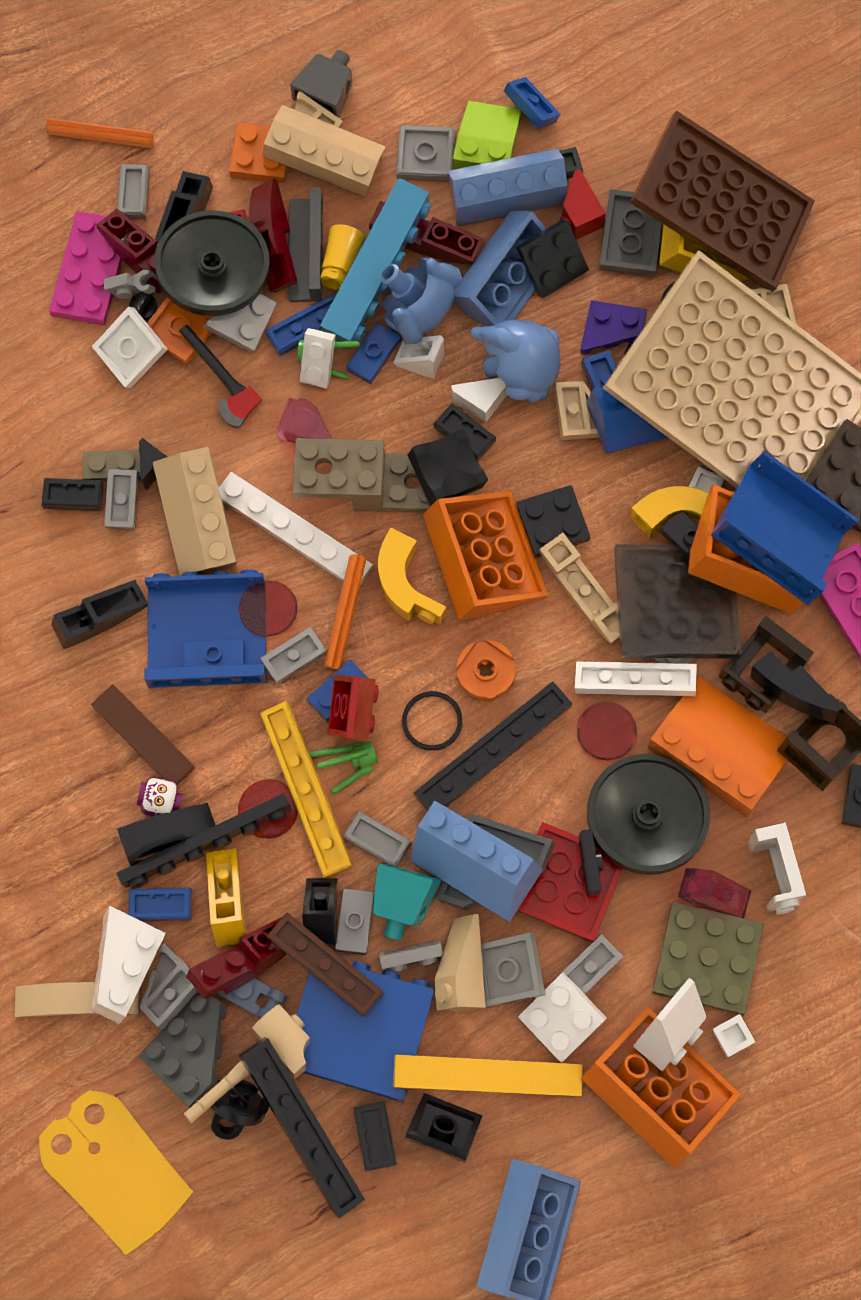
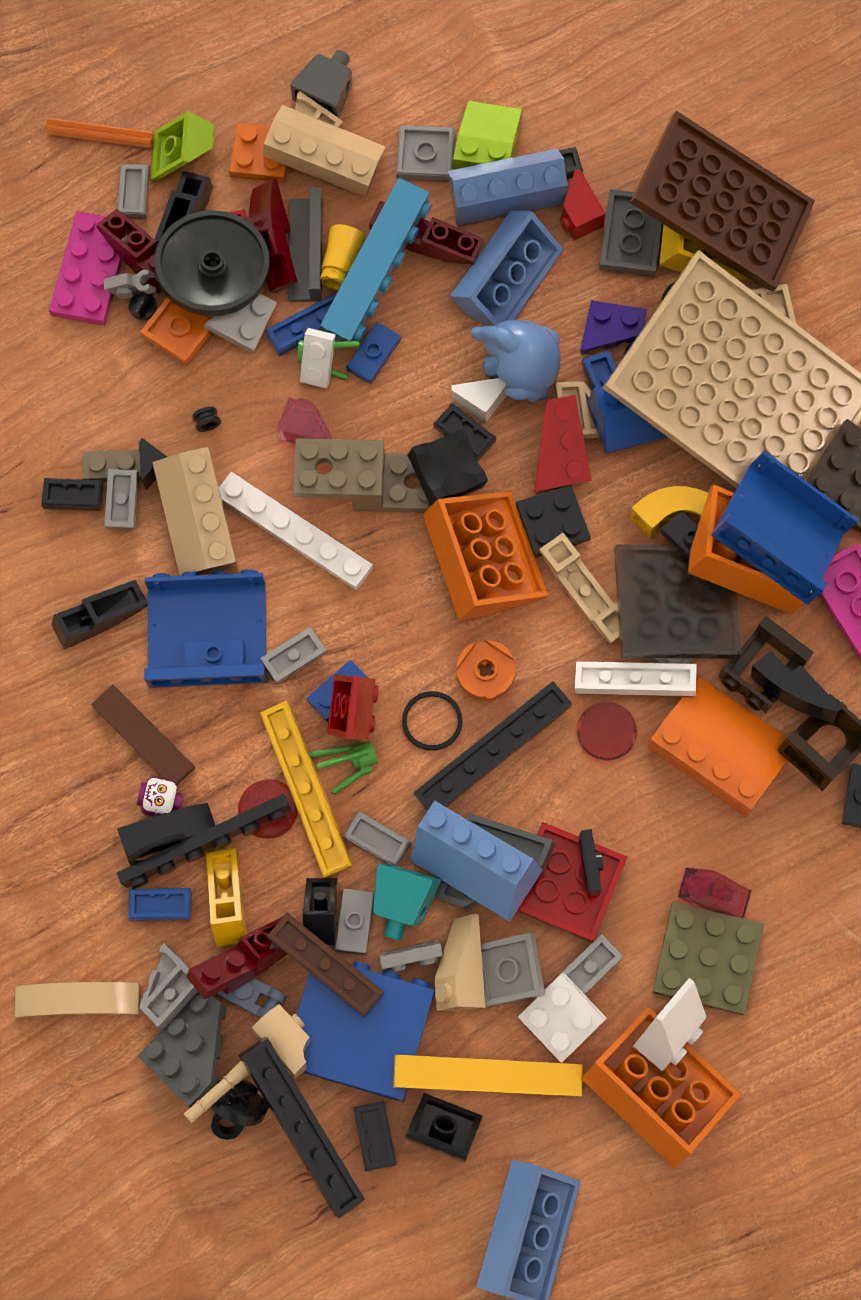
(123, 962): white wedge -> none
(126, 1184): yellow piece -> none
(129, 347): white plate -> none
(180, 143): none -> lime slope
(206, 419): none -> black bush
(243, 400): piece -> none
(268, 608): clear red piece -> none
(345, 612): orange axle -> none
(393, 562): yellow arch -> none
(419, 297): medium blue piece -> none
(421, 357): white slope -> none
(531, 102): blue plate -> none
(552, 258): black plate -> none
(562, 446): none -> red wing
(648, 814): pearl dark grey dish -> none
(705, 479): white tile -> none
(733, 1036): white plate -> none
(786, 869): white panel -> none

